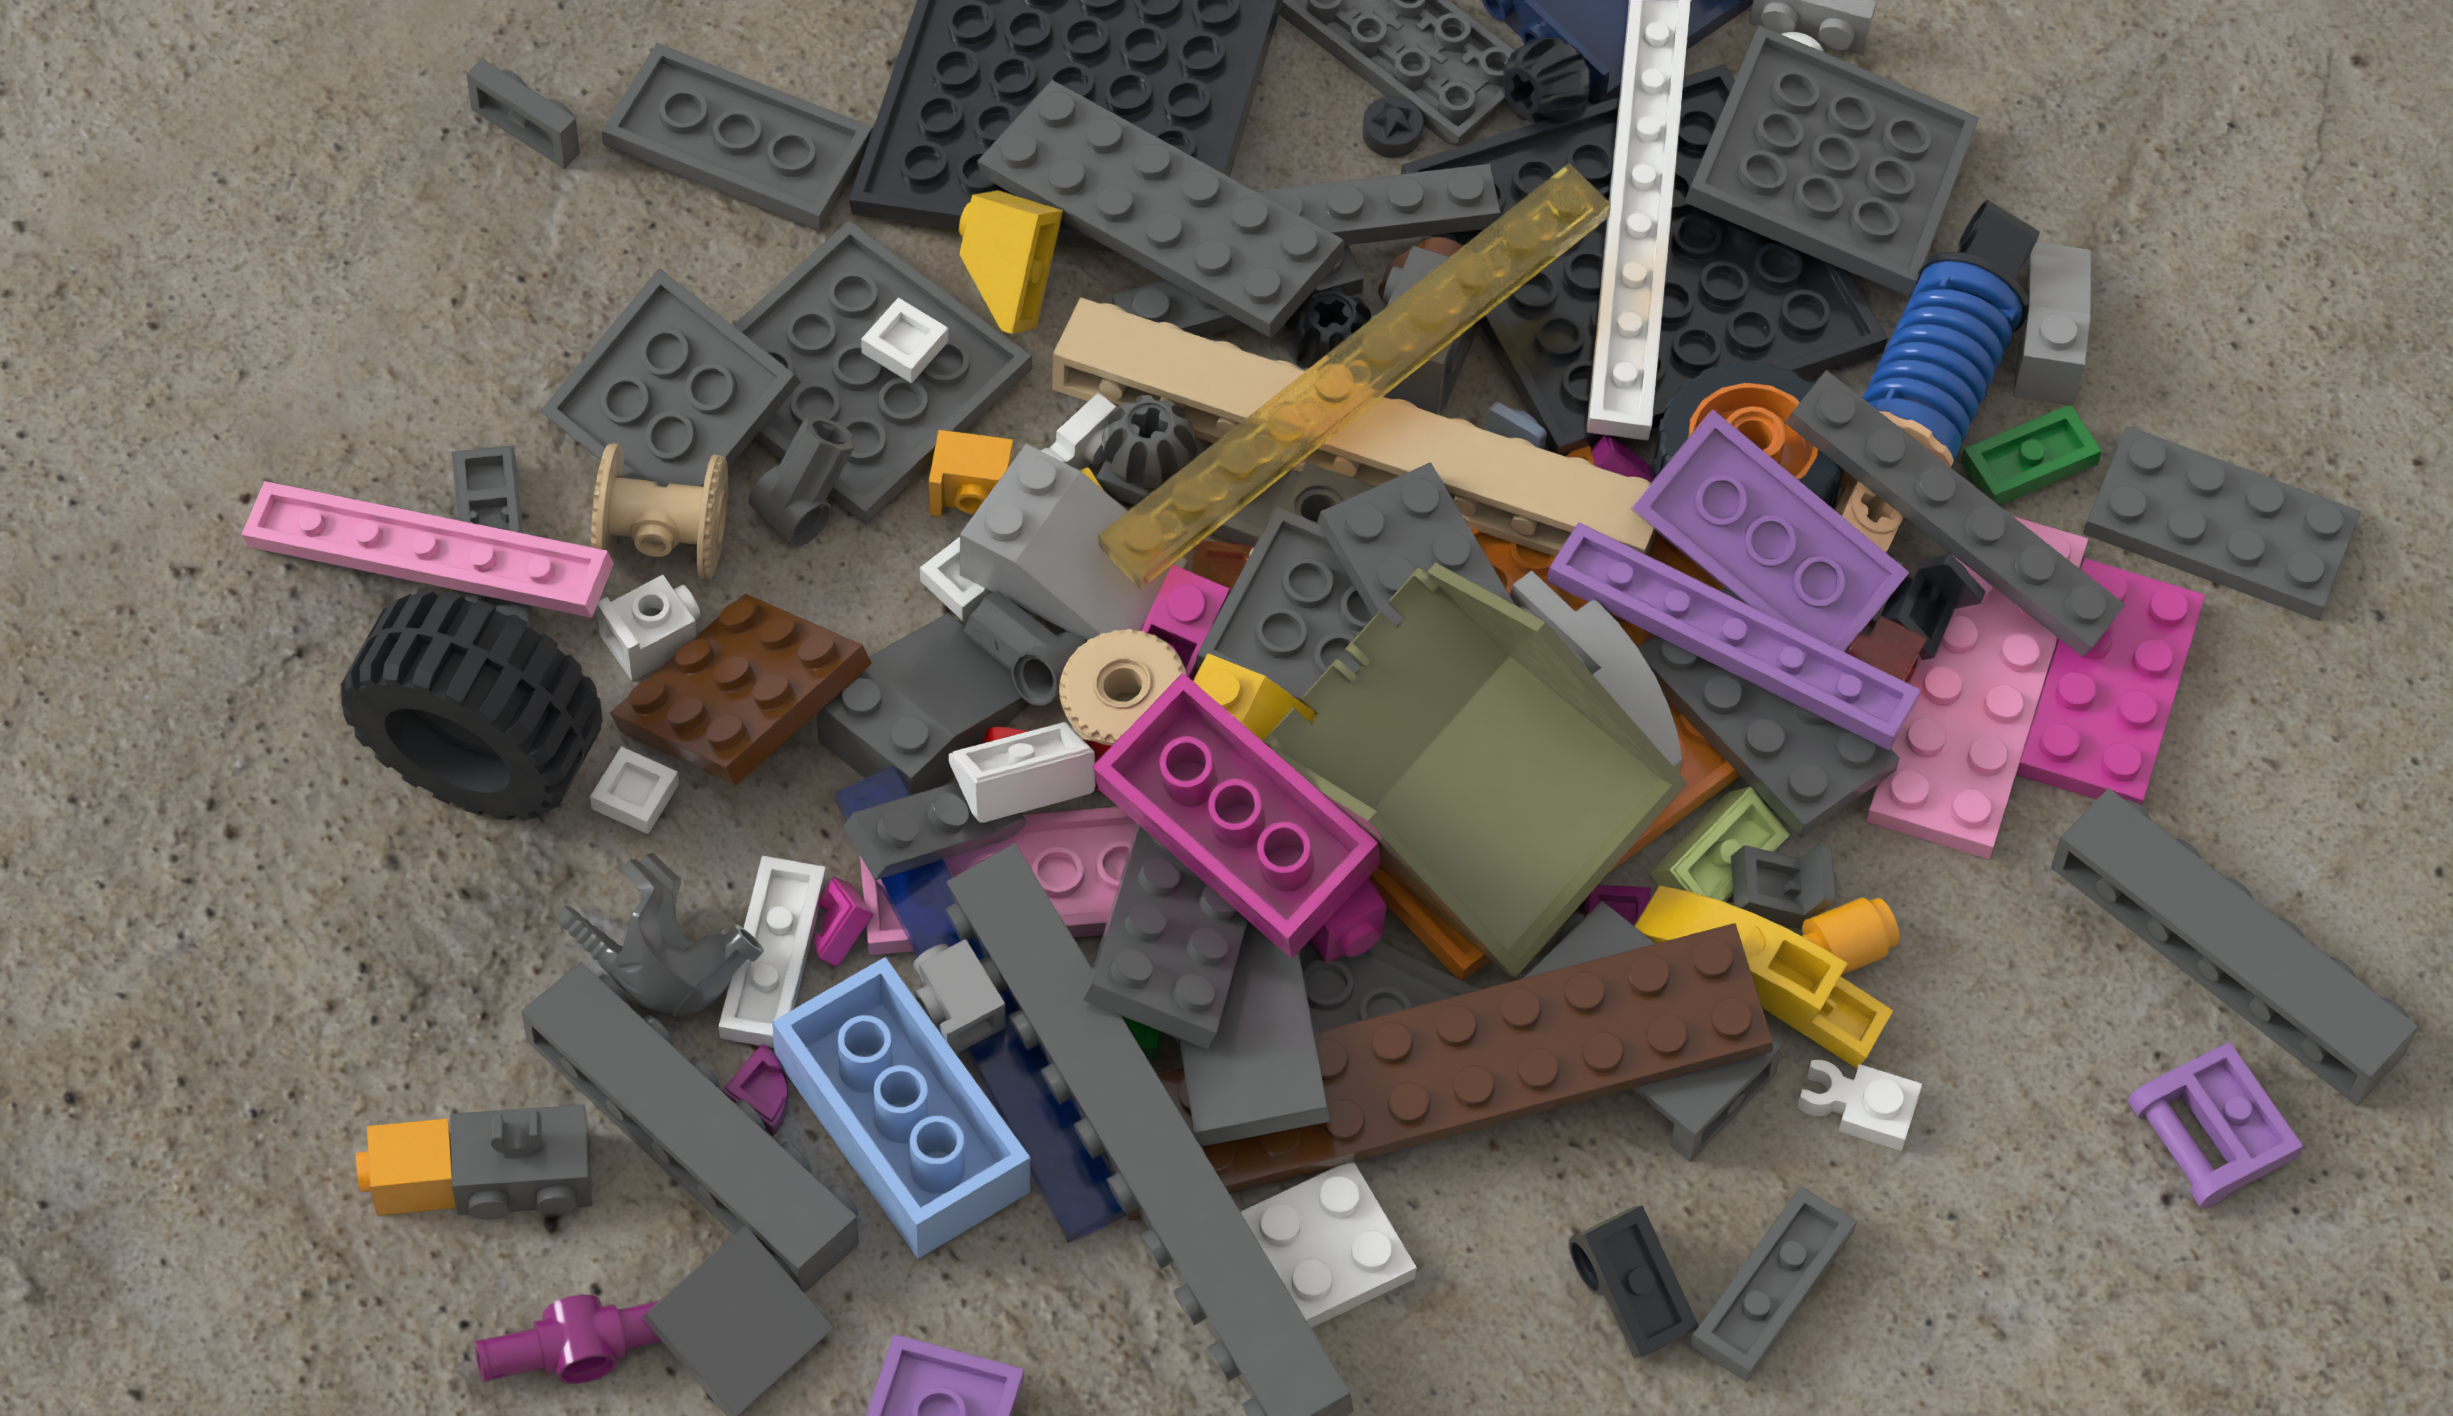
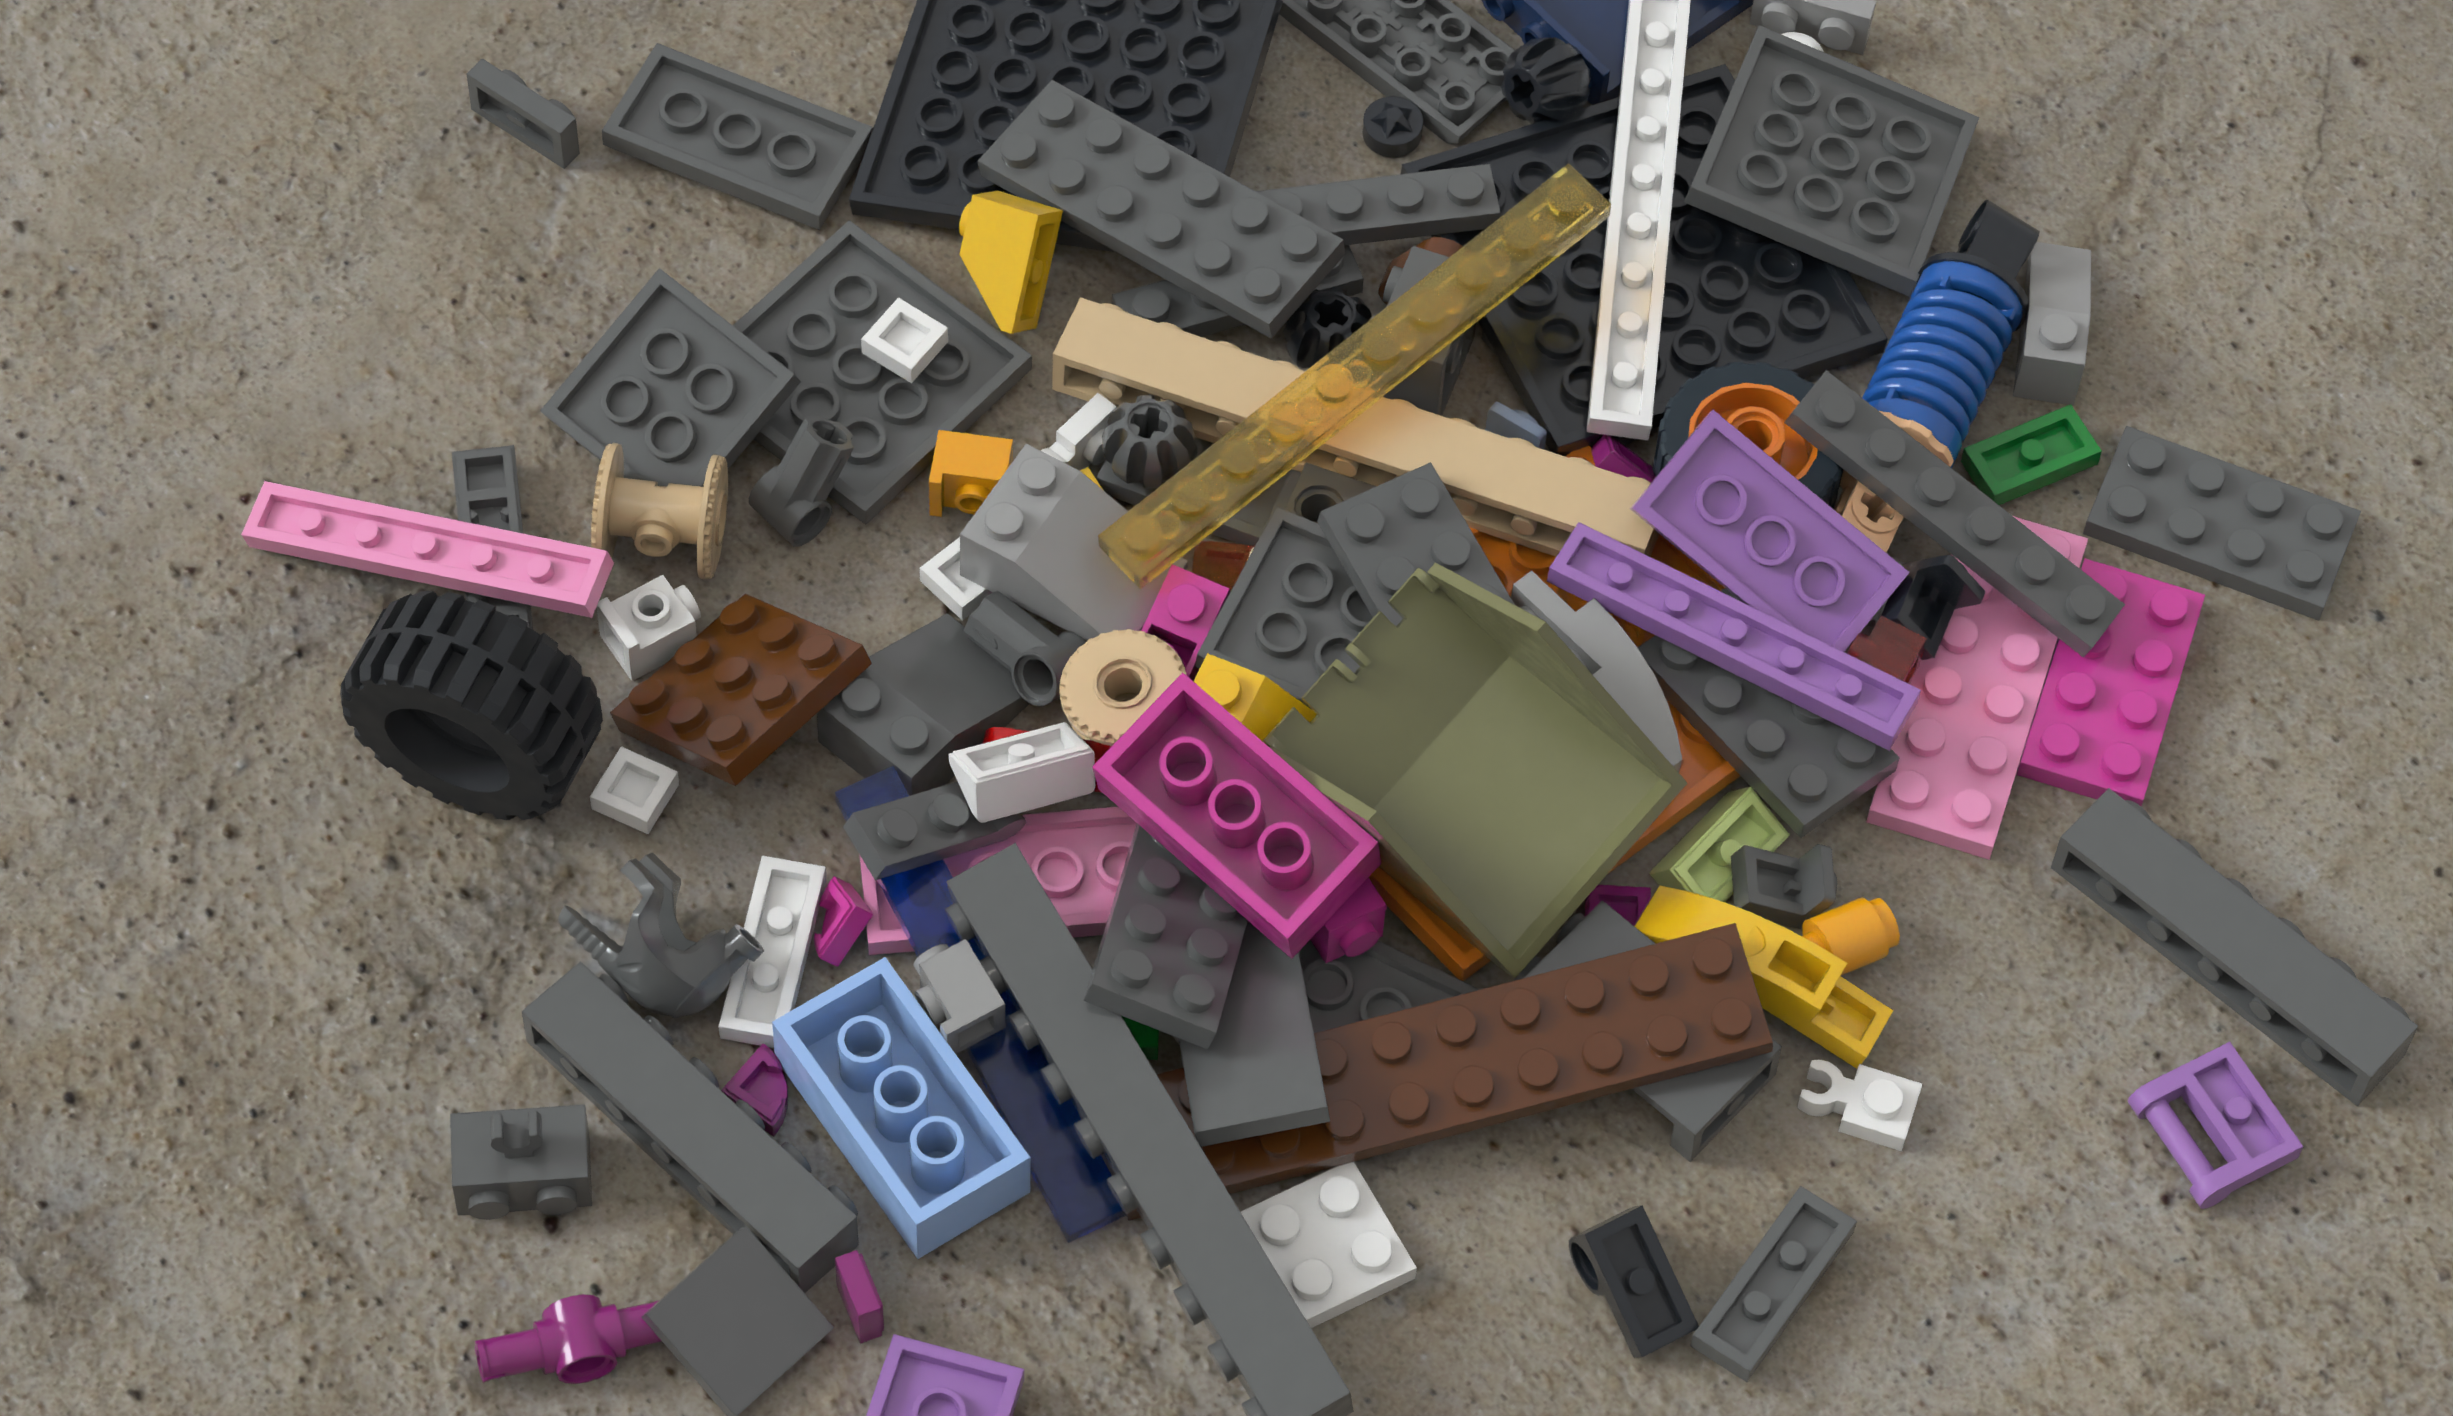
(407, 1167): light orange brick -> none
(859, 1296): none -> magenta tile

